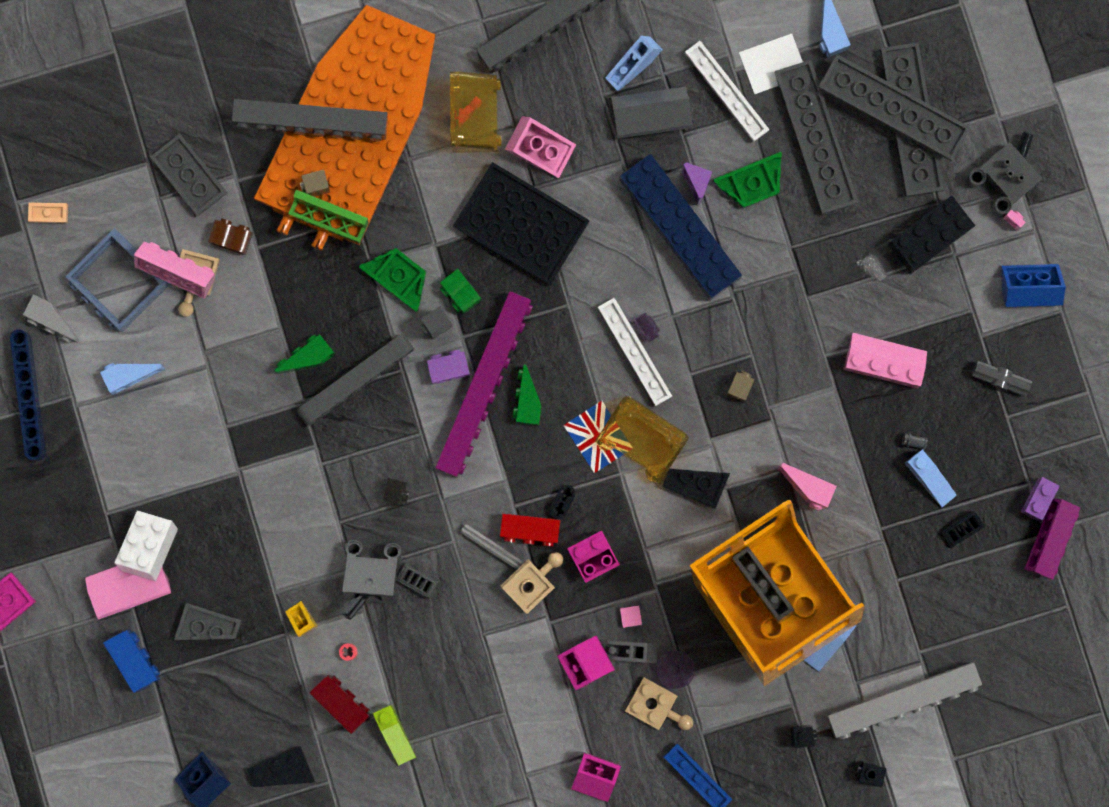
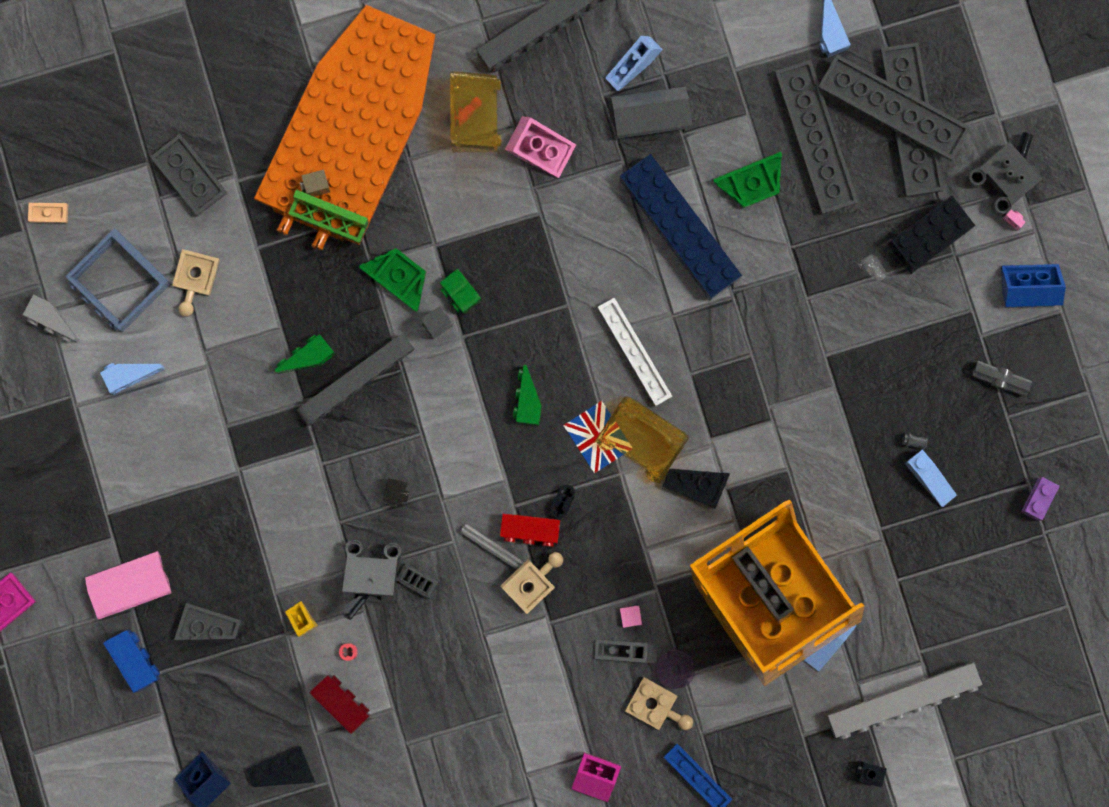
(33, 402): dark blue beam -> none
(146, 545): white brick -> none
(173, 269): bright pink slope -> none
(230, 237): reddish brown brick -> none
(309, 119): dark grey brick -> none
(394, 734): lime slope -> none
(448, 367): medium lavender brick -> none
(483, 385): magenta brick -> none
(521, 223): black plate -> none
(586, 663): dark pink slope -> none
(593, 556): dark pink slope -> none
(647, 327): clear purple brick -> none
(697, 180): medium lavender slope -> none
(726, 91): white plate -> none
(740, 386): dark tan brick -> none
(766, 58): white sticker -> none
(803, 736): black brick -> none
(810, 488): bright pink slope -> none
(886, 360): bright pink slope -> none
(977, 521): black slope -> none
(1052, 538): magenta brick -> none

